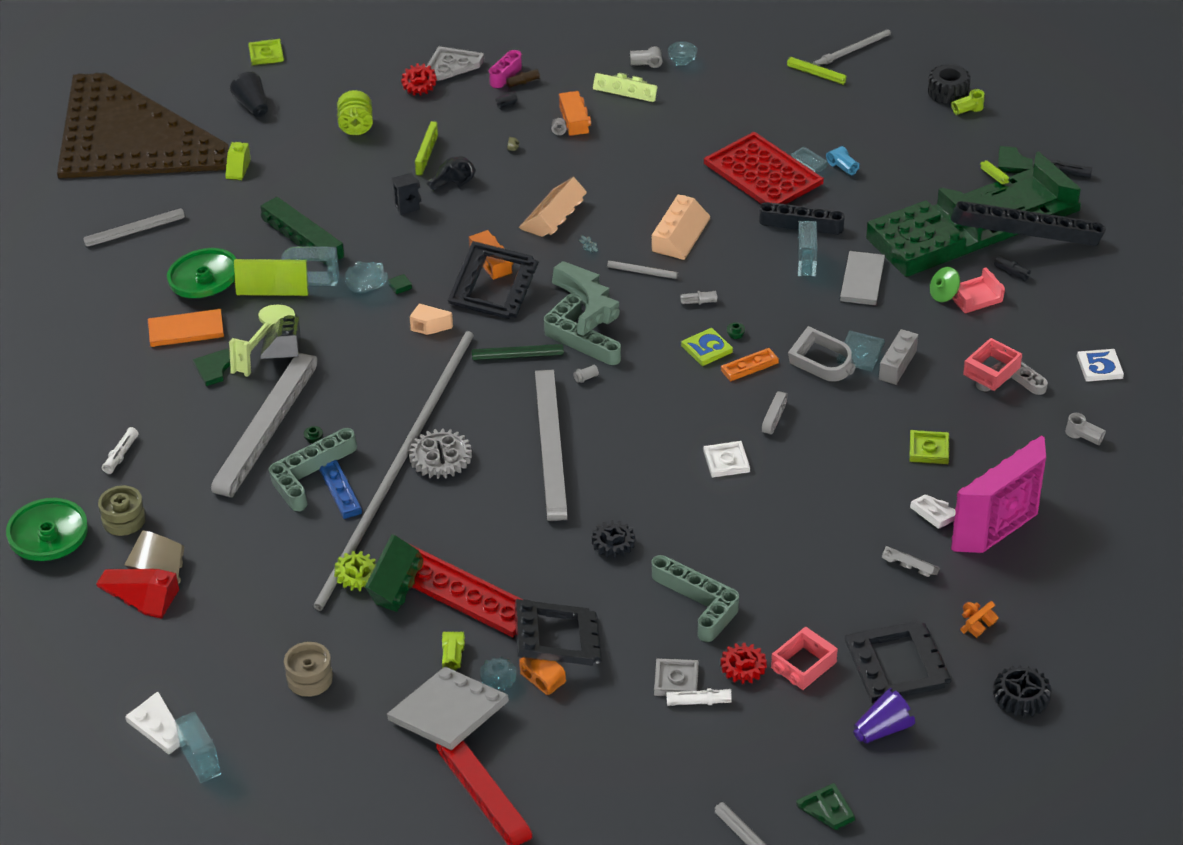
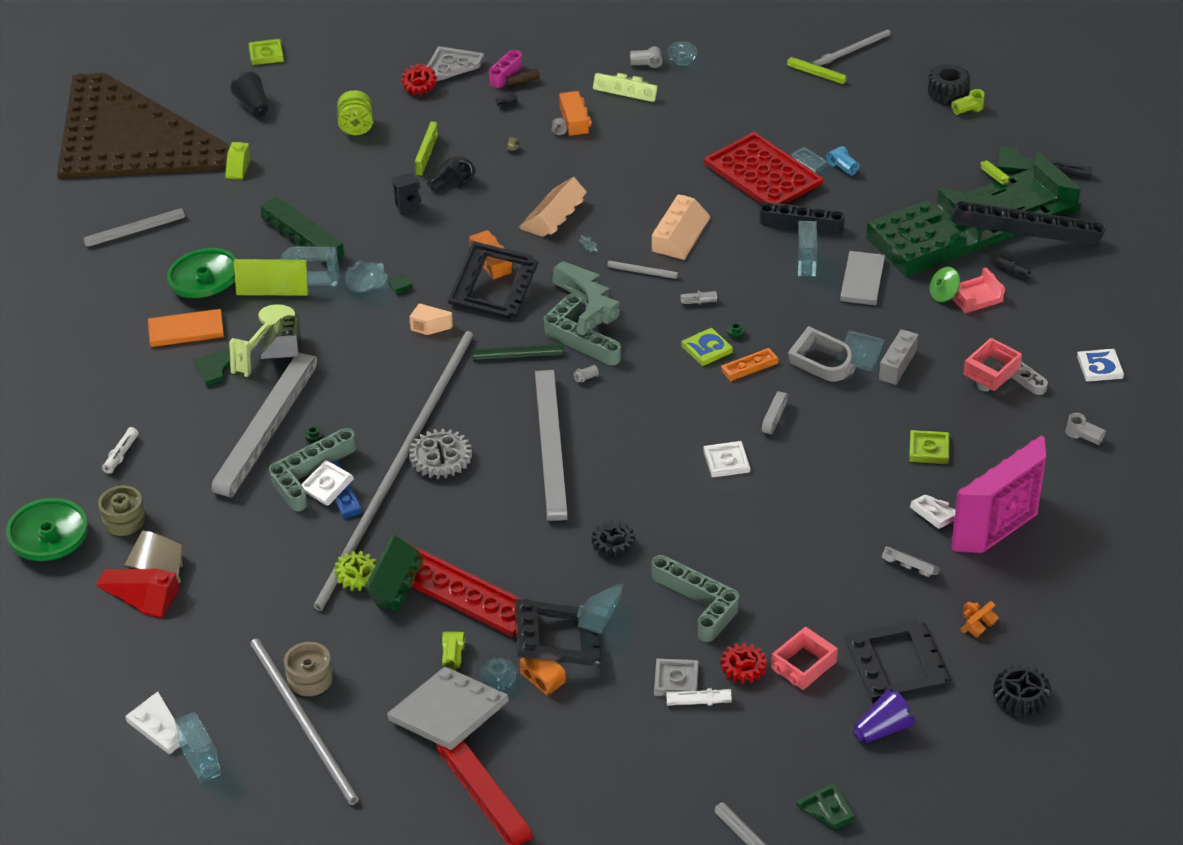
(305, 722): none -> light grey piece
(326, 482): none -> white tile
(599, 609): none -> clear light blue slope

